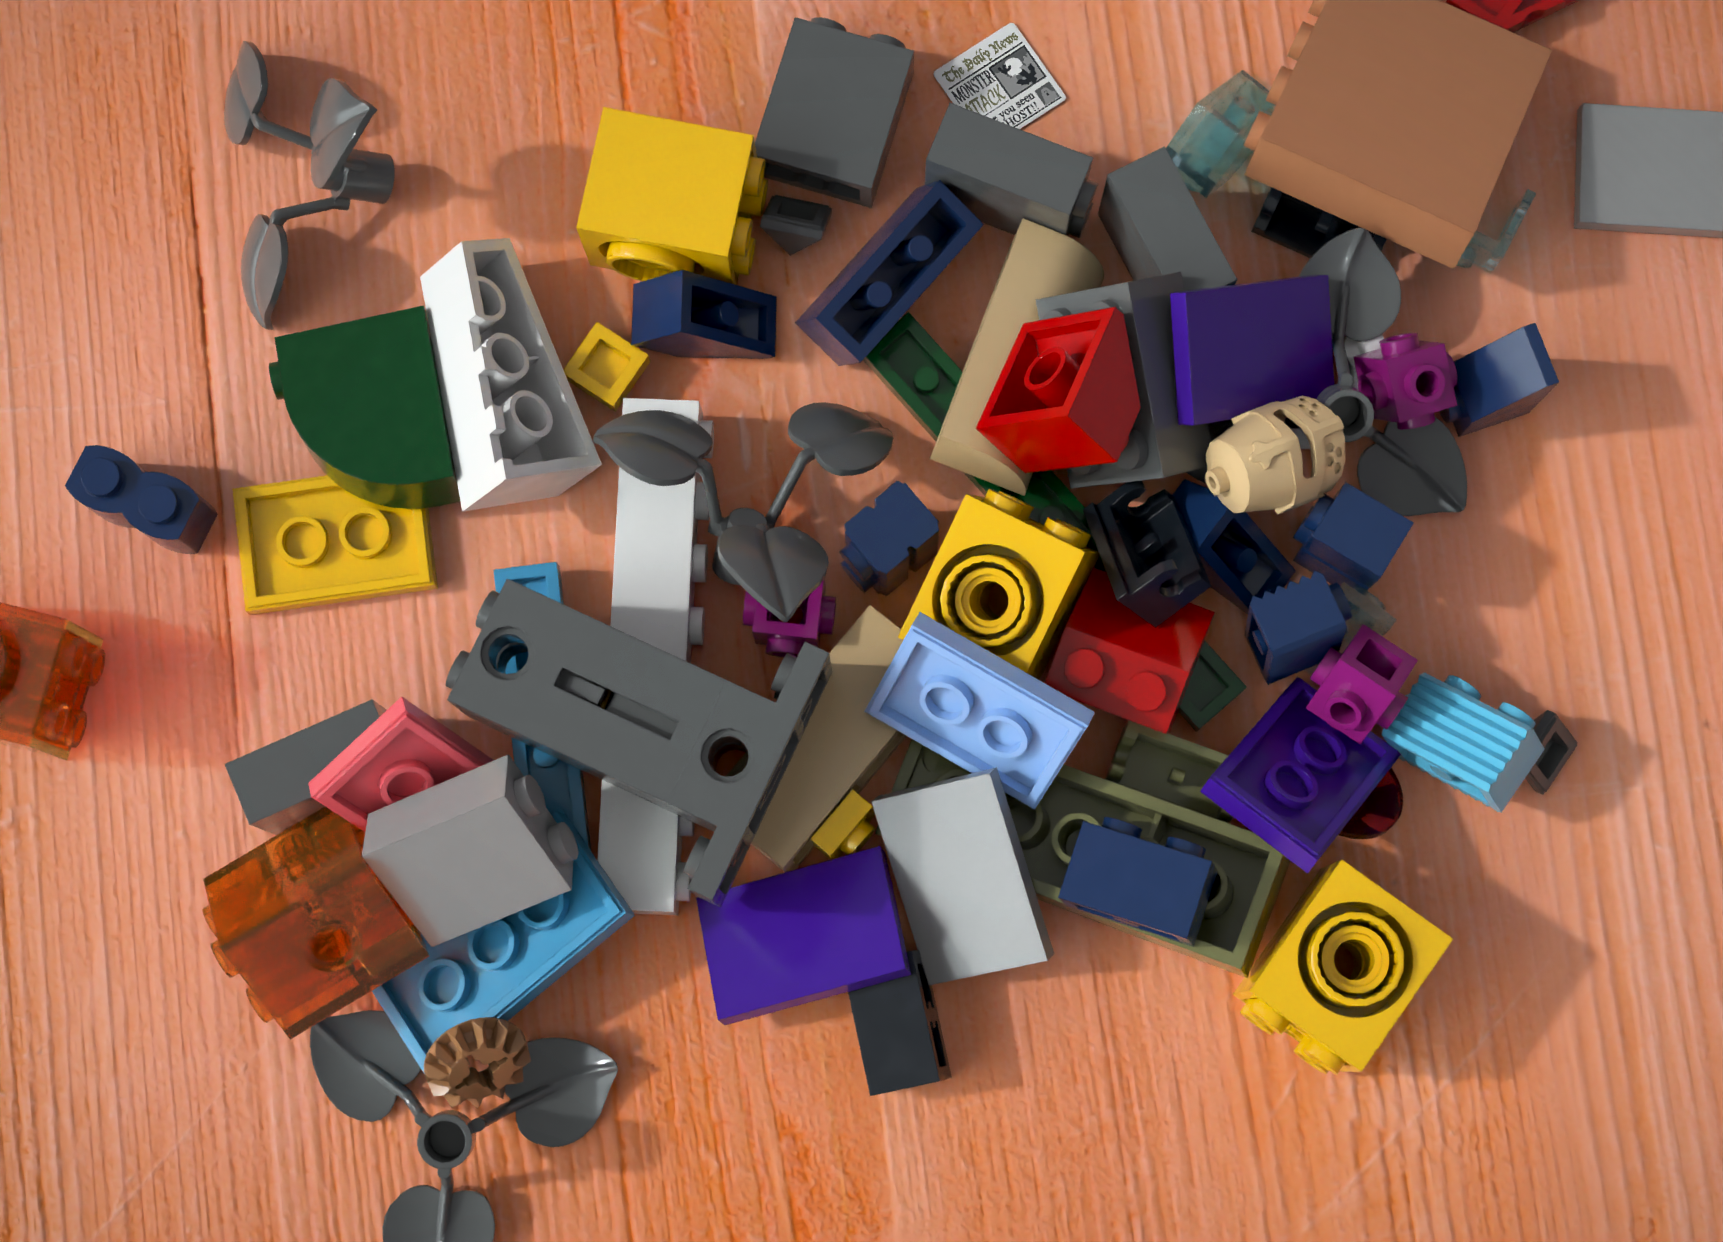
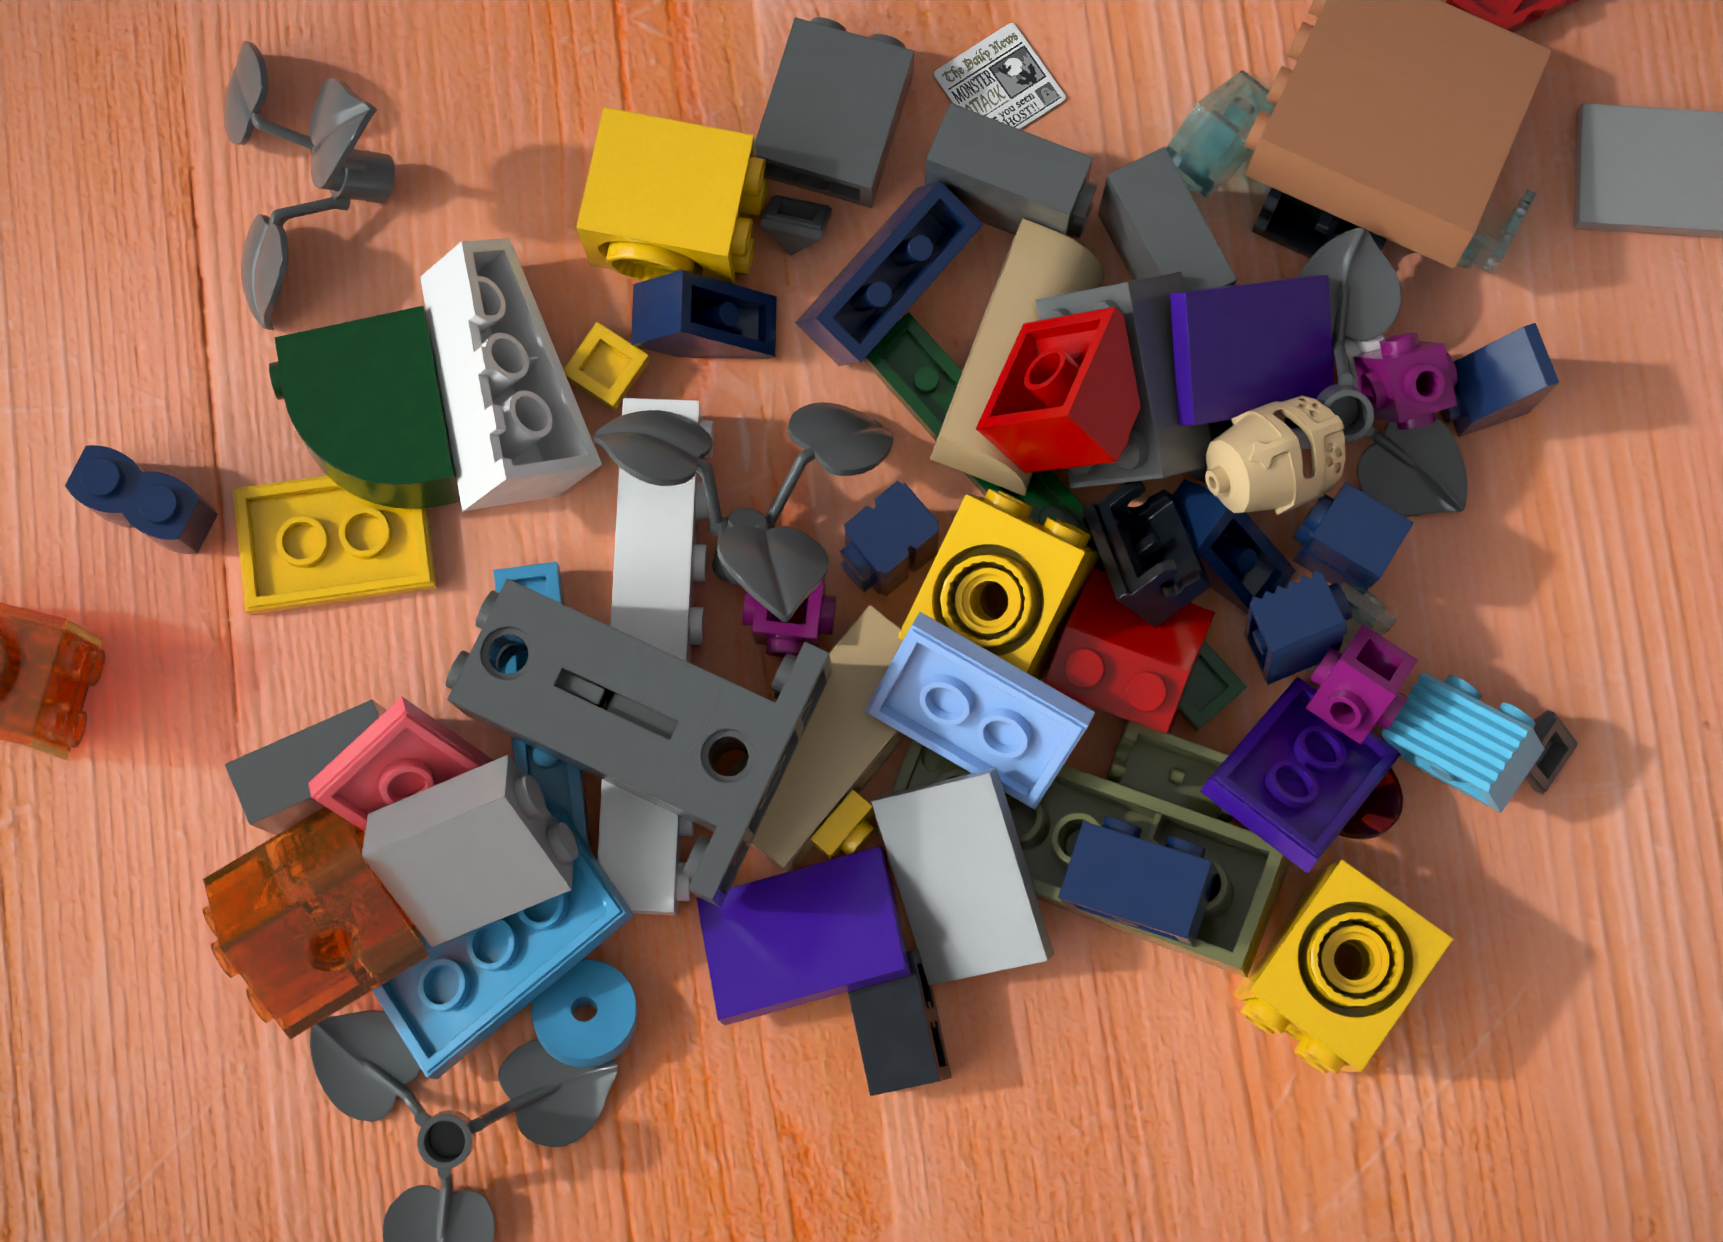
(487, 1040): medium nougat gear -> none
(589, 1041): none -> dark azure piece

